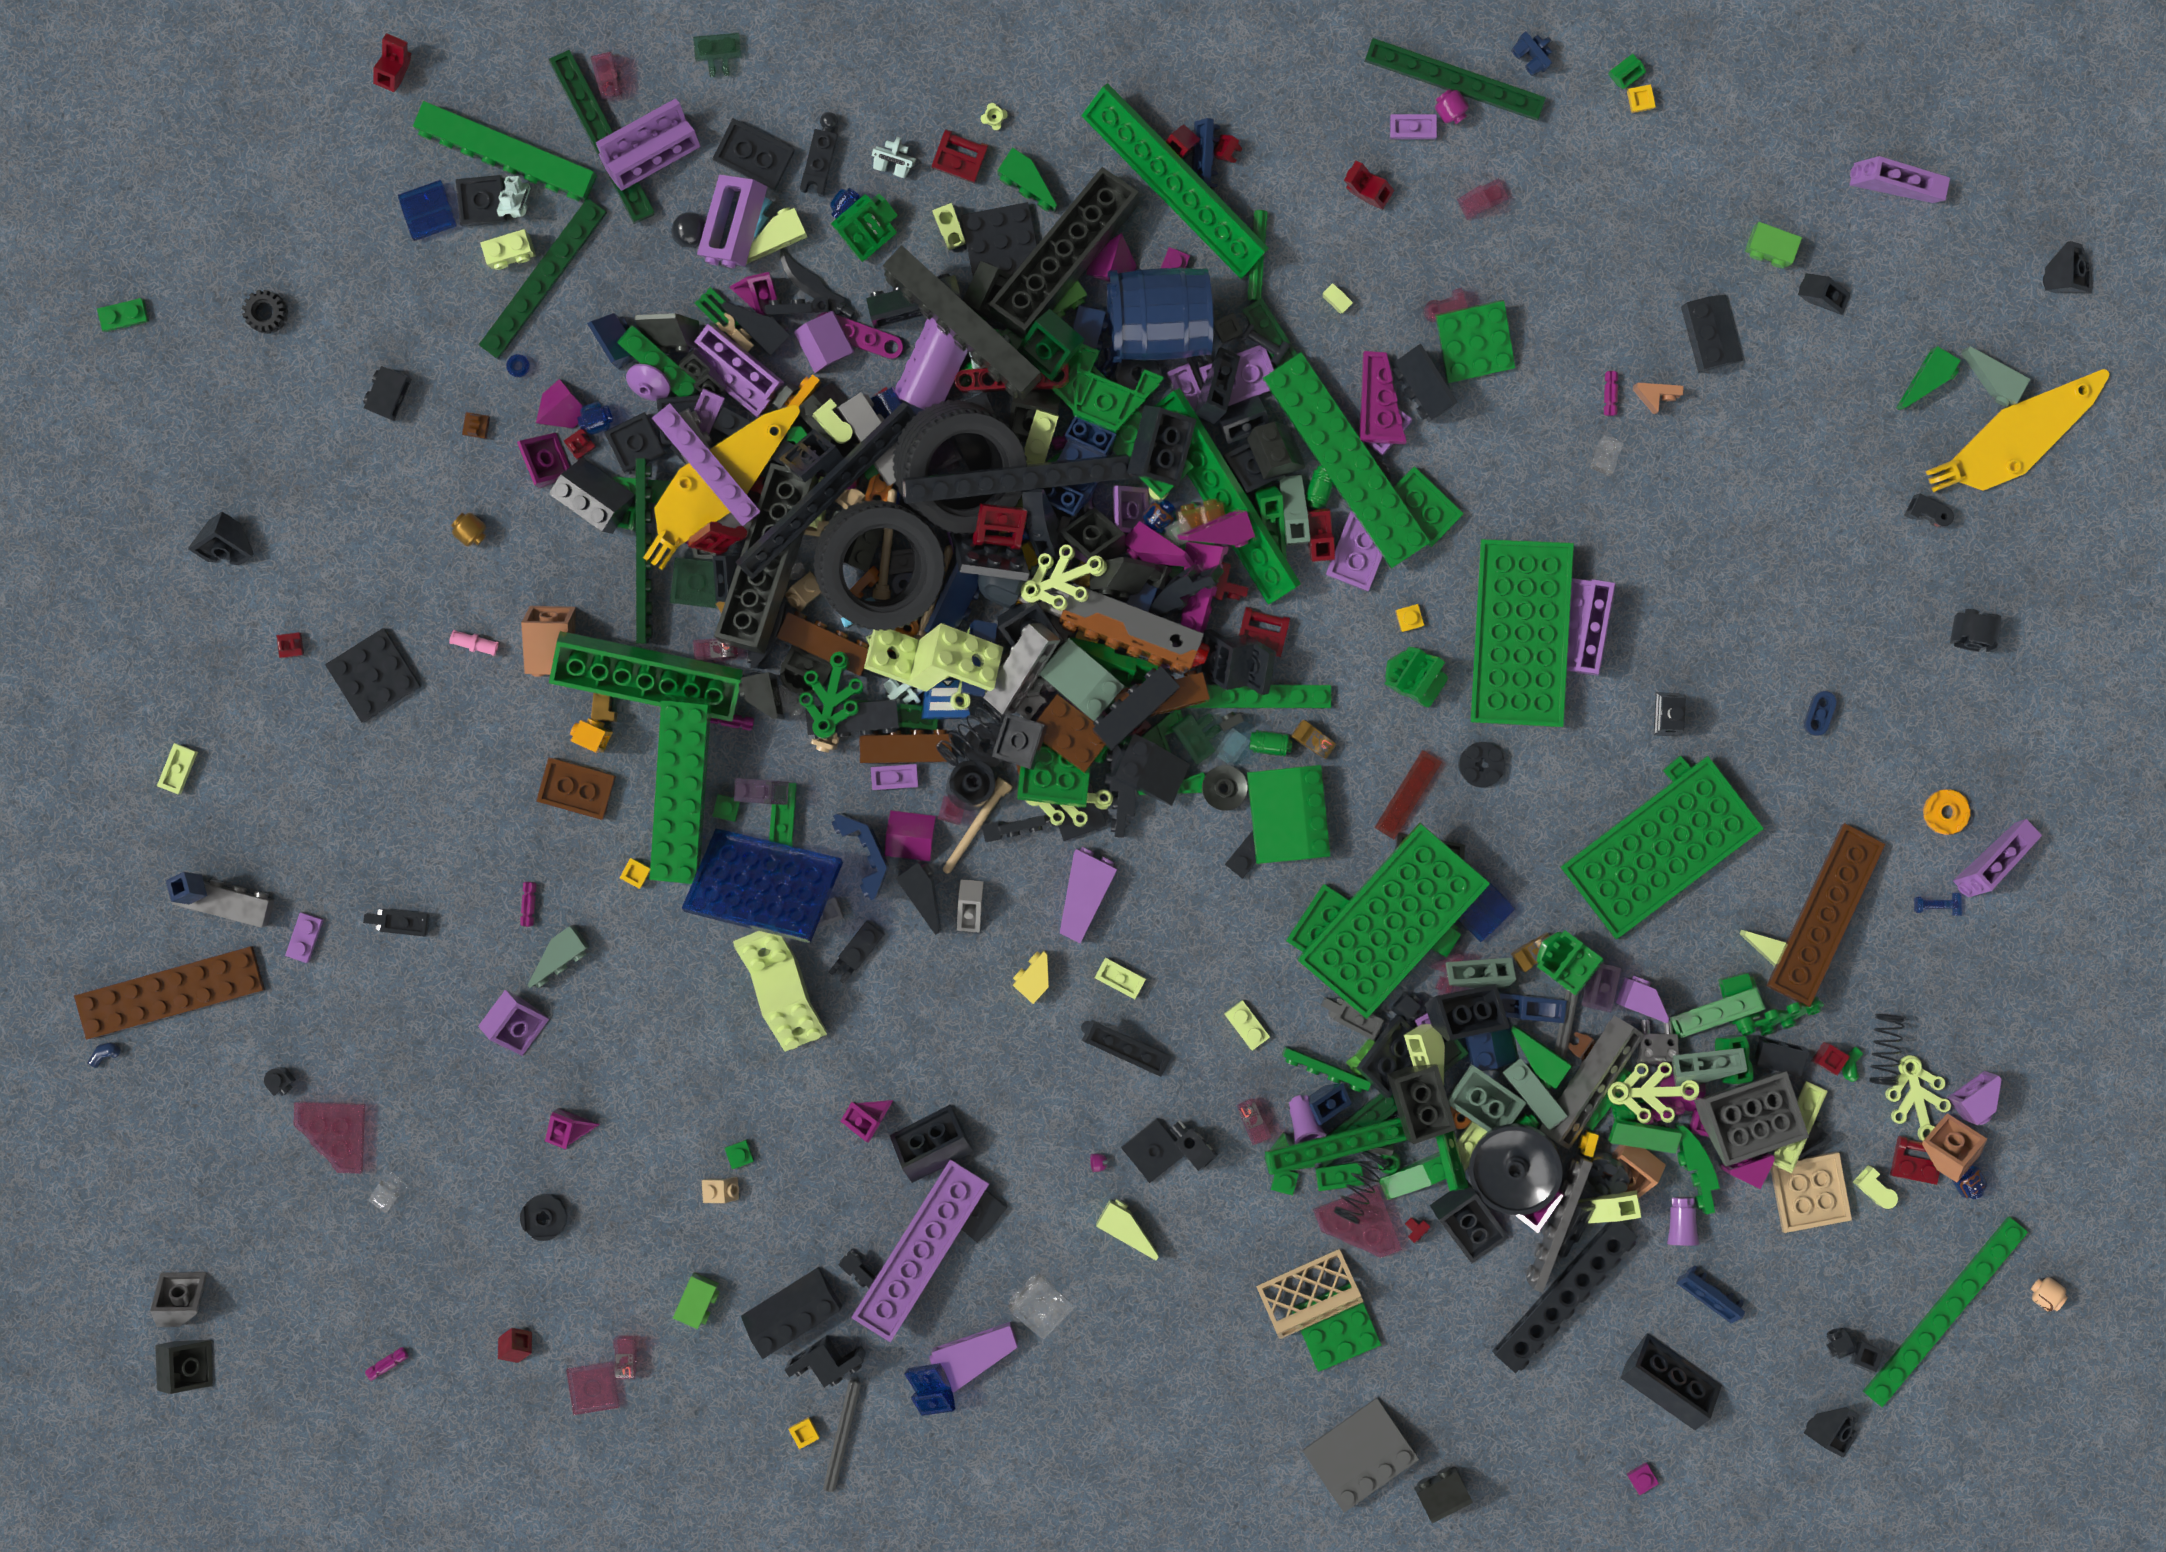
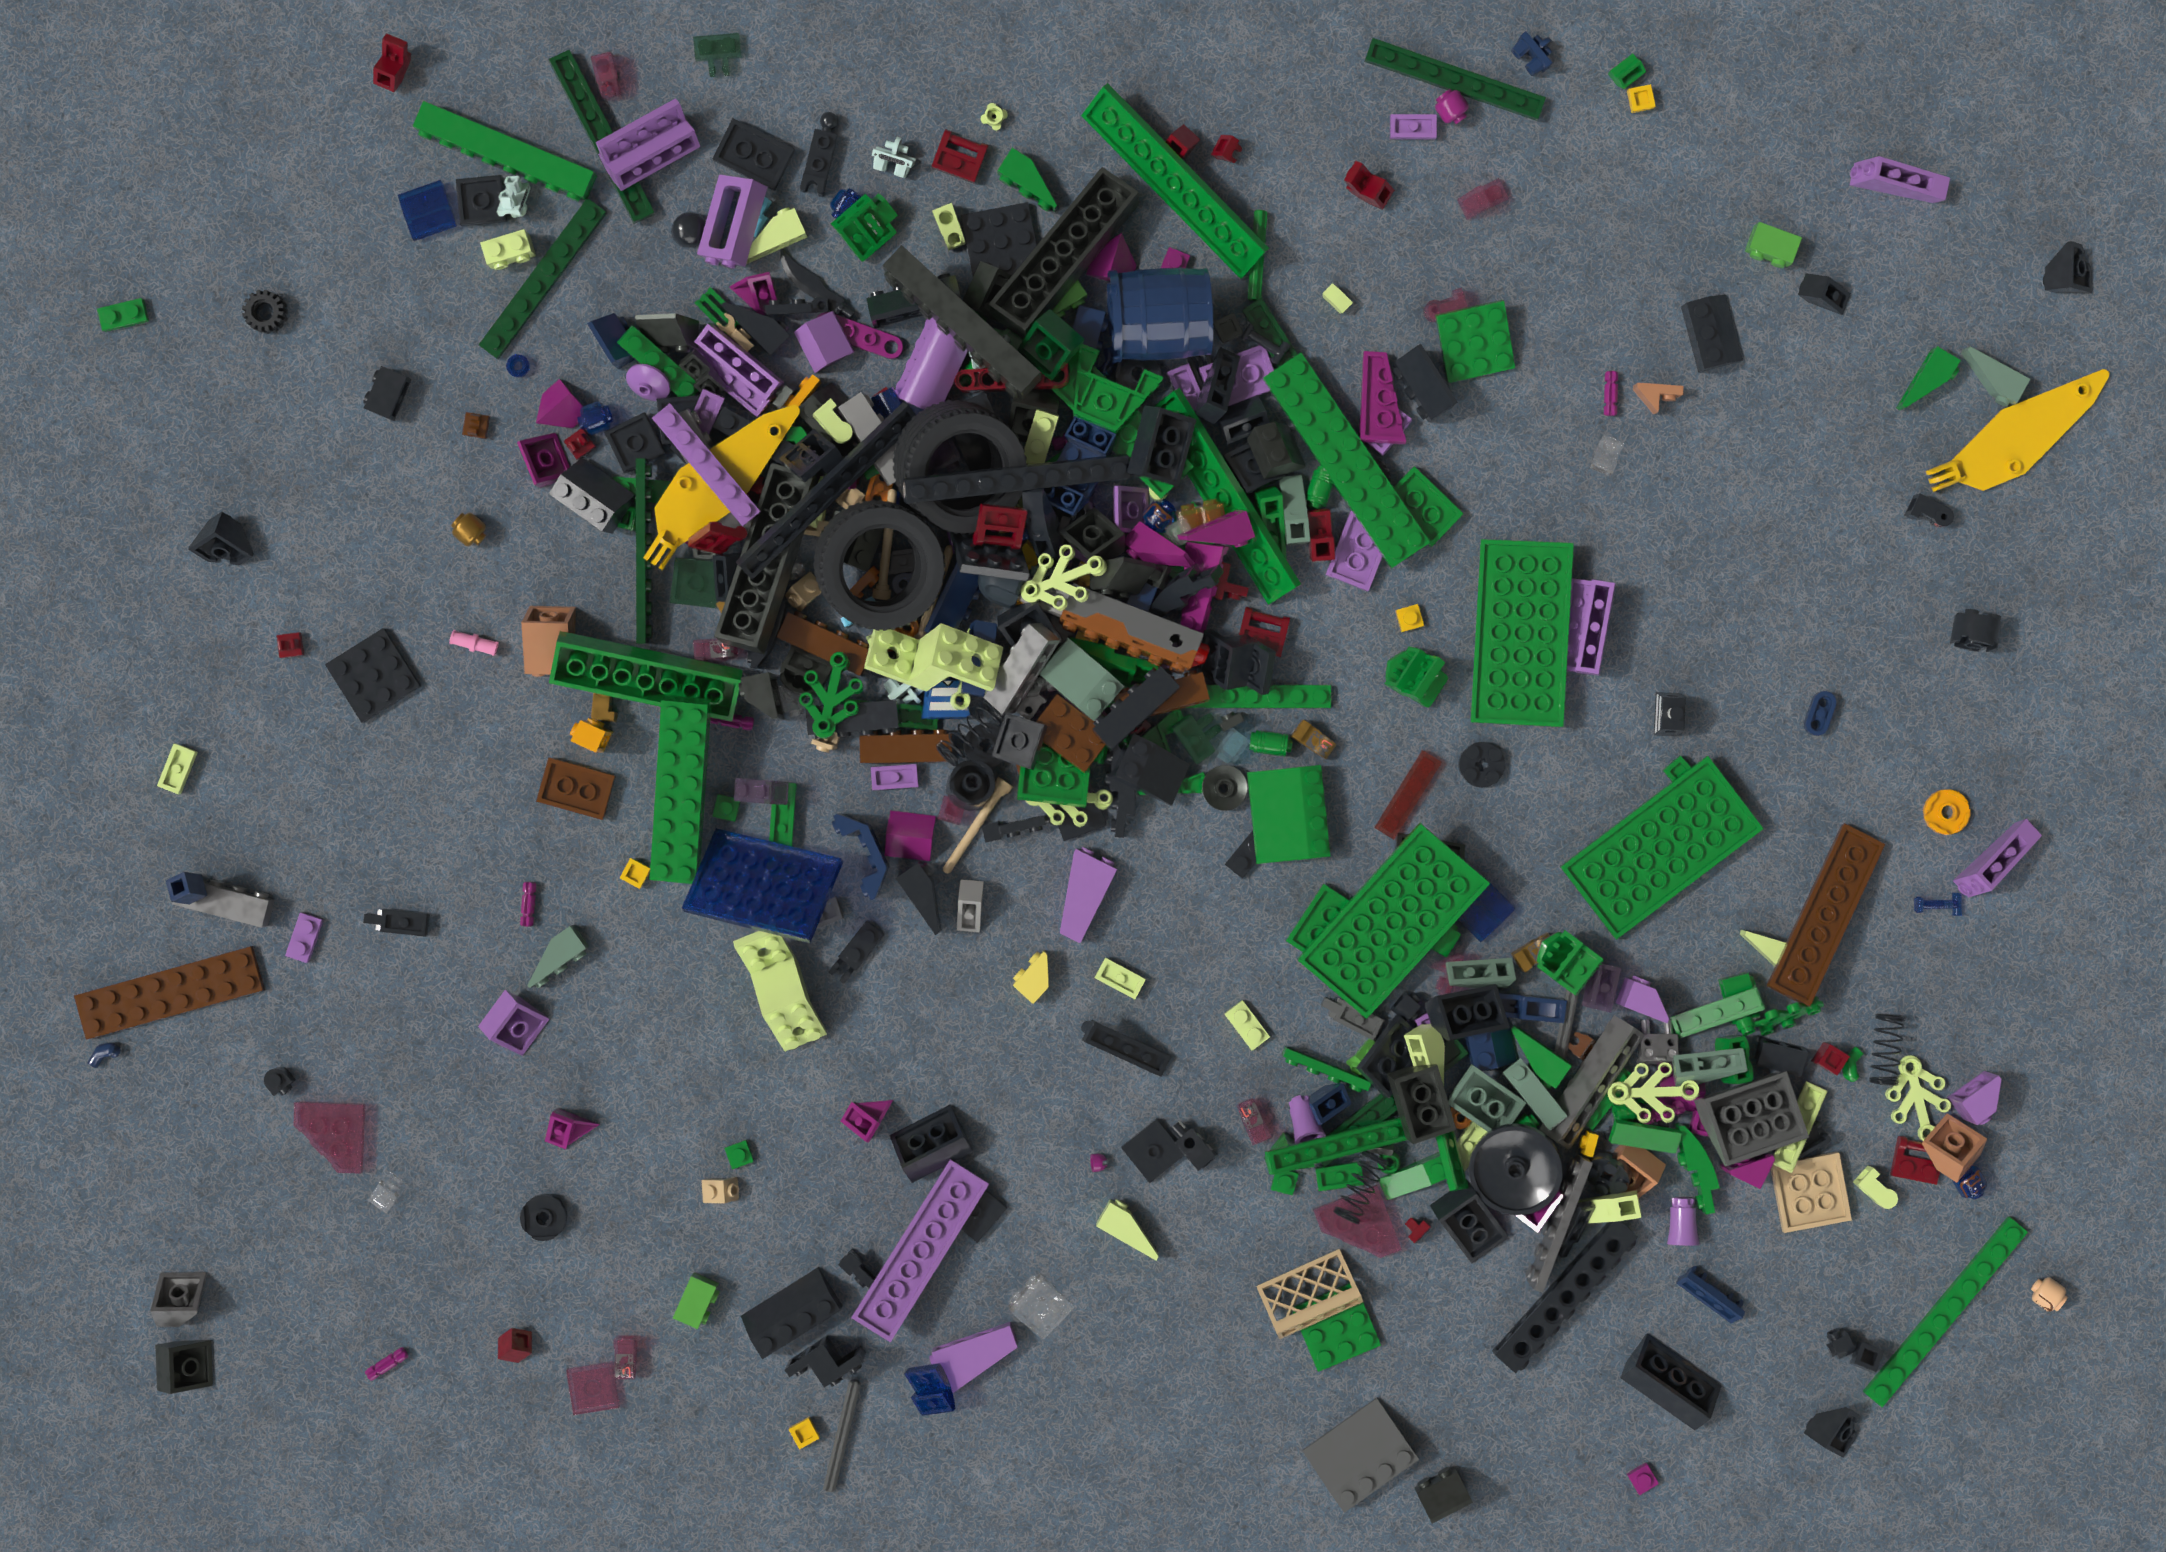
(1203, 151): dark blue plate -> none

